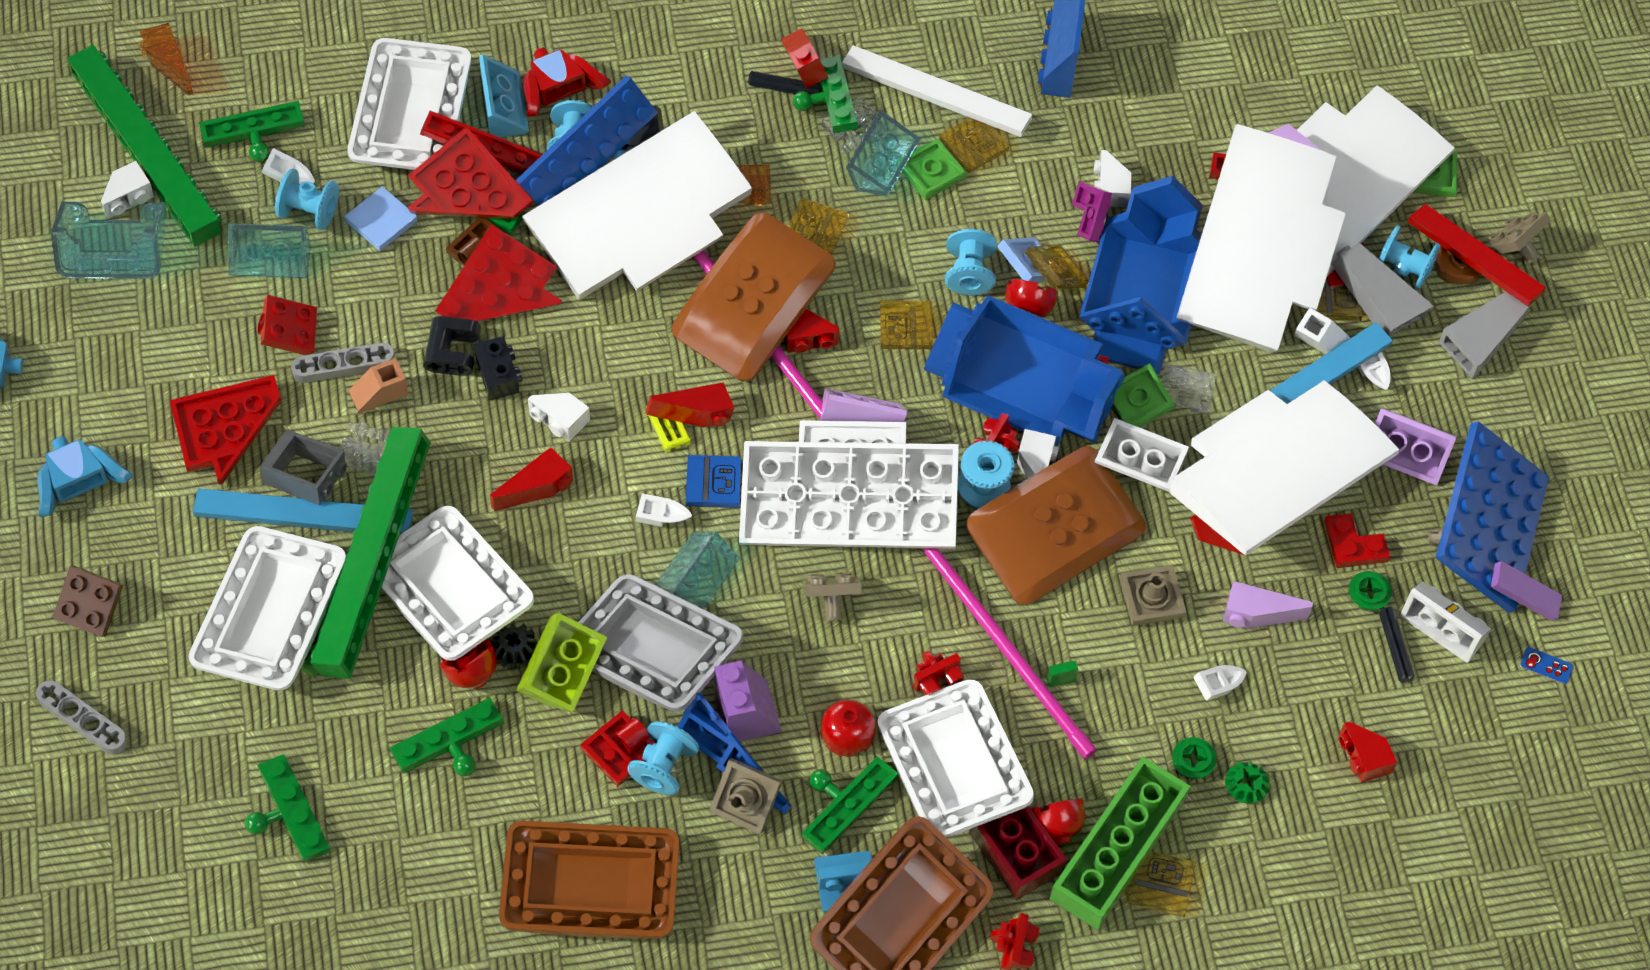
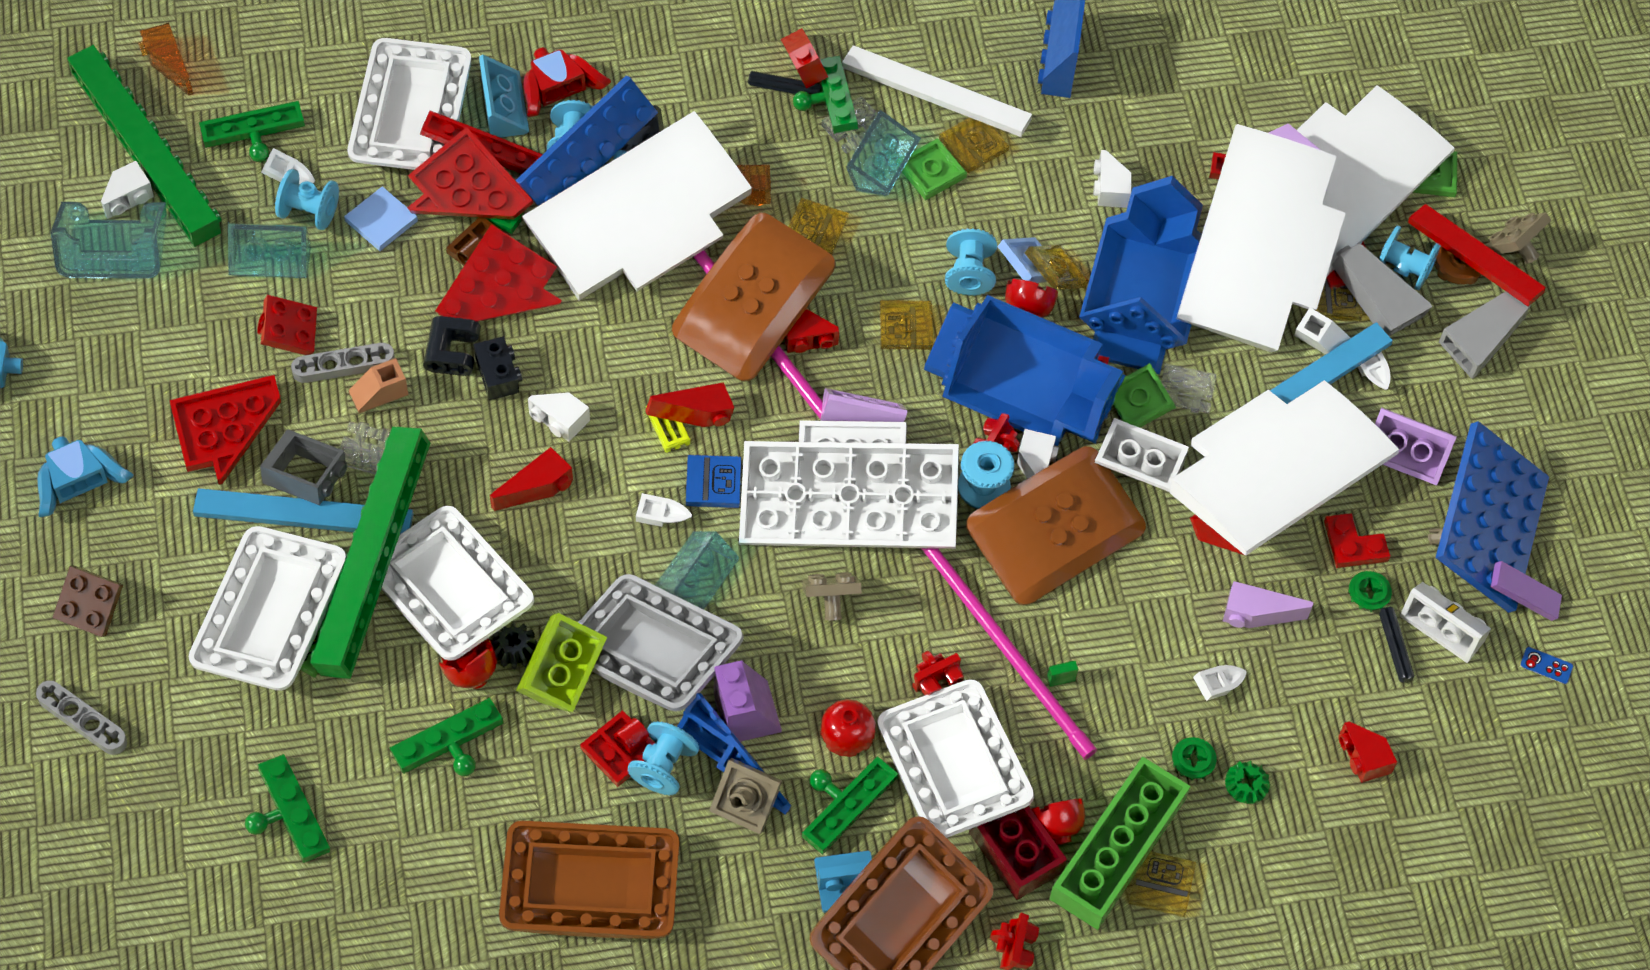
(1095, 205): magenta plate -> none
(1152, 595): dark tan plate -> none

